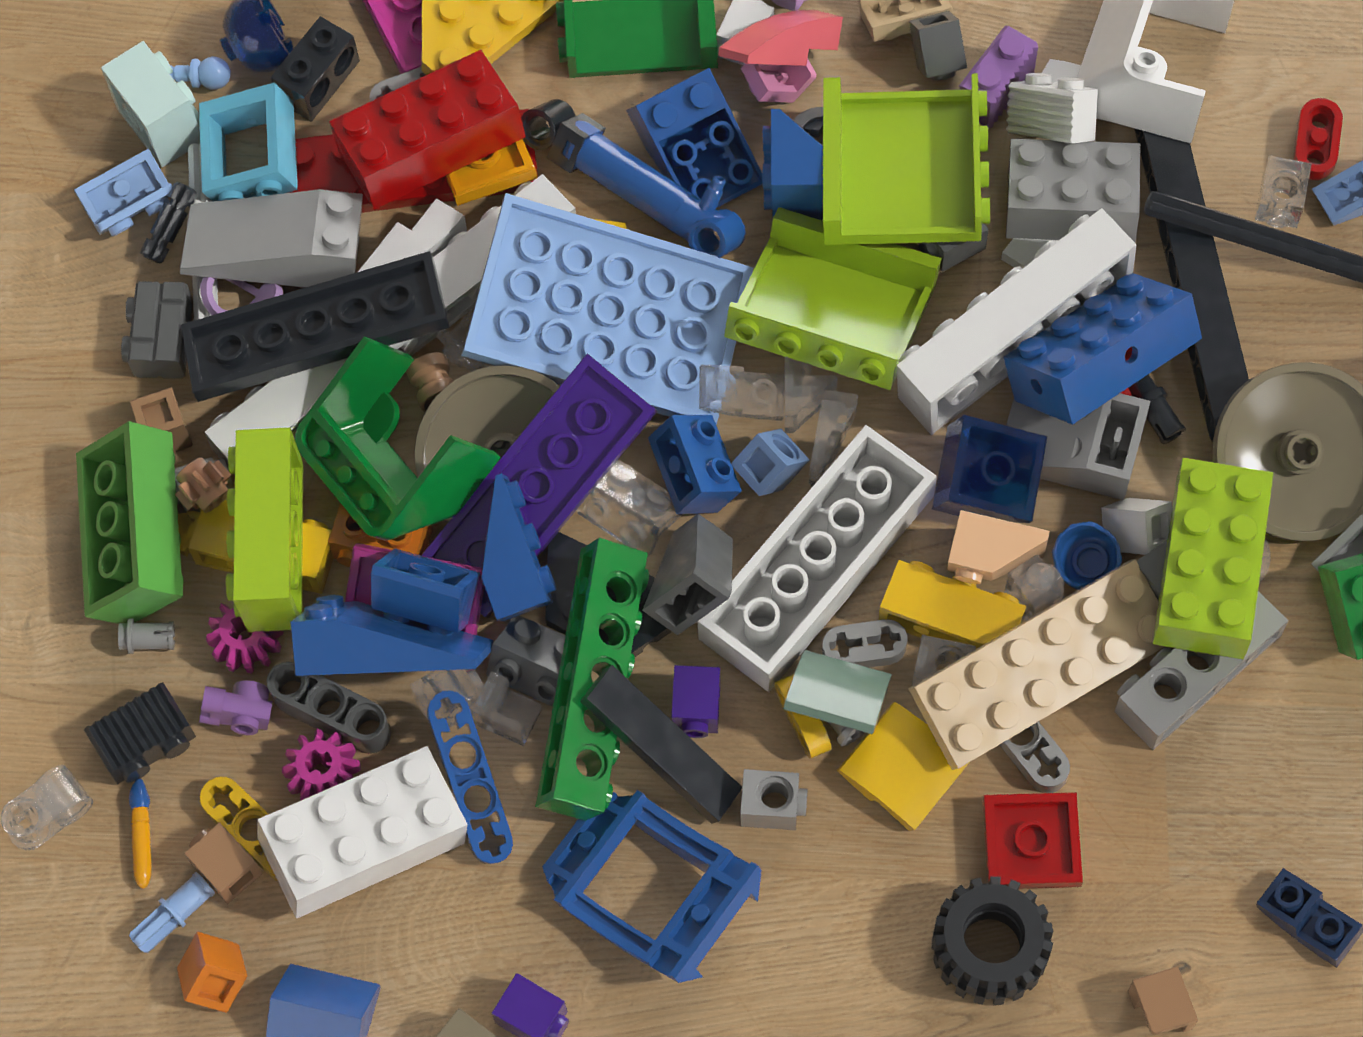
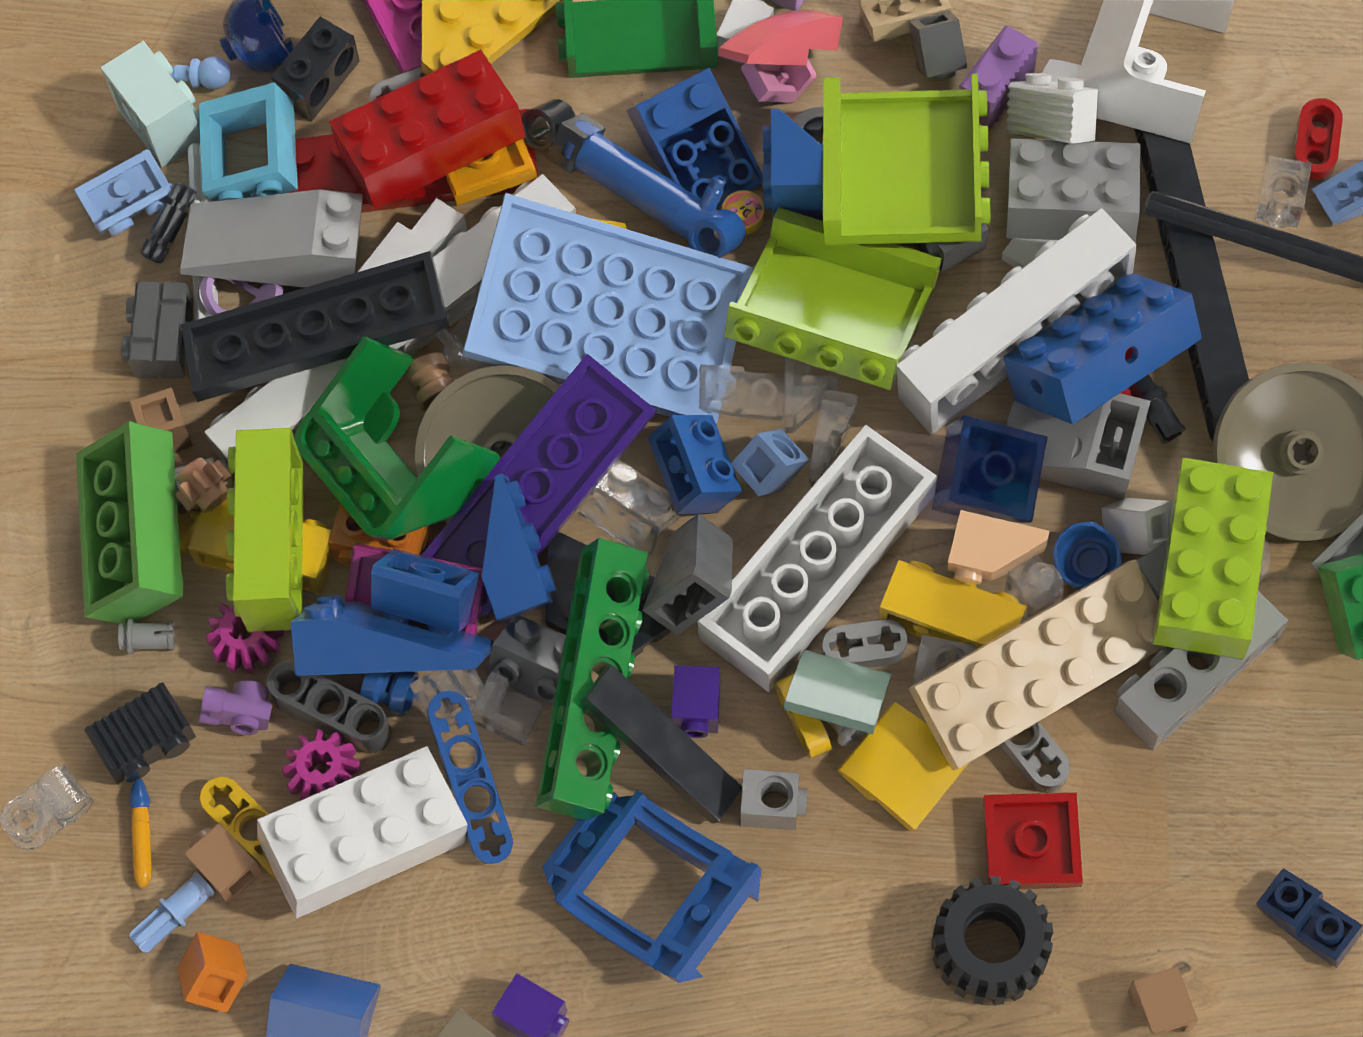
(390, 689): none -> blue wheel
(747, 207): none -> tile

